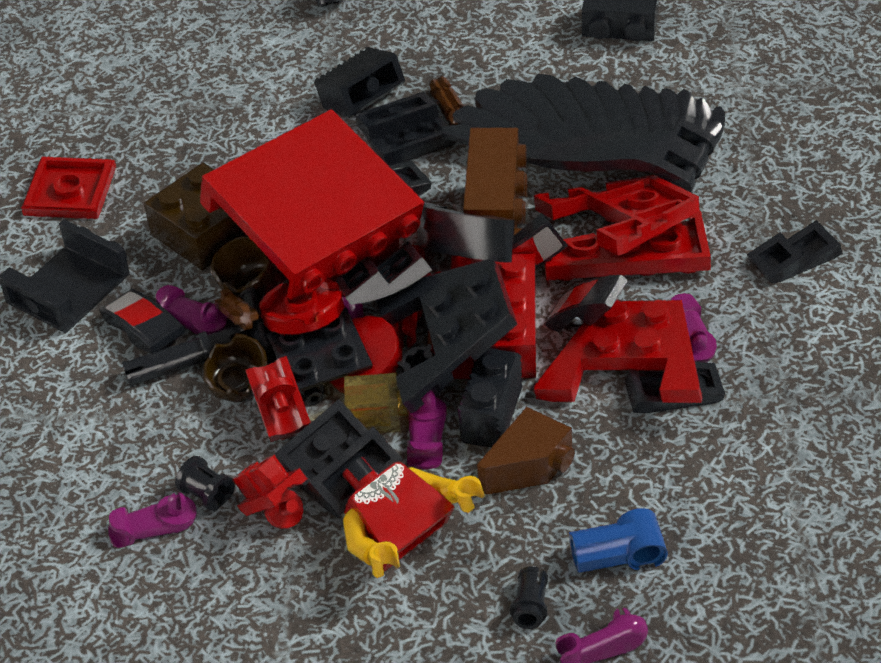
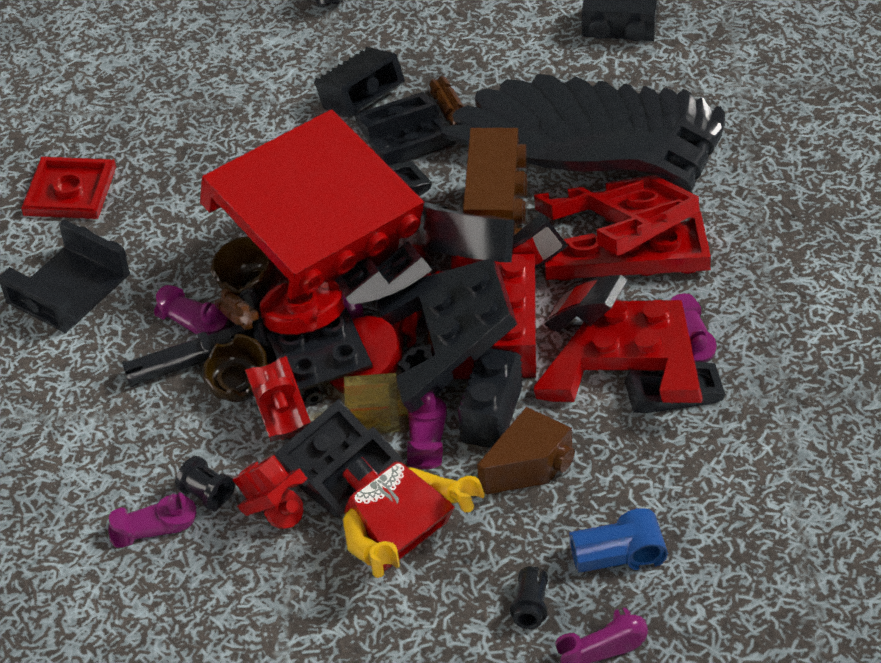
(143, 320): slope -> none
(185, 225): dark brown brick -> none
(785, 258): black slope -> none

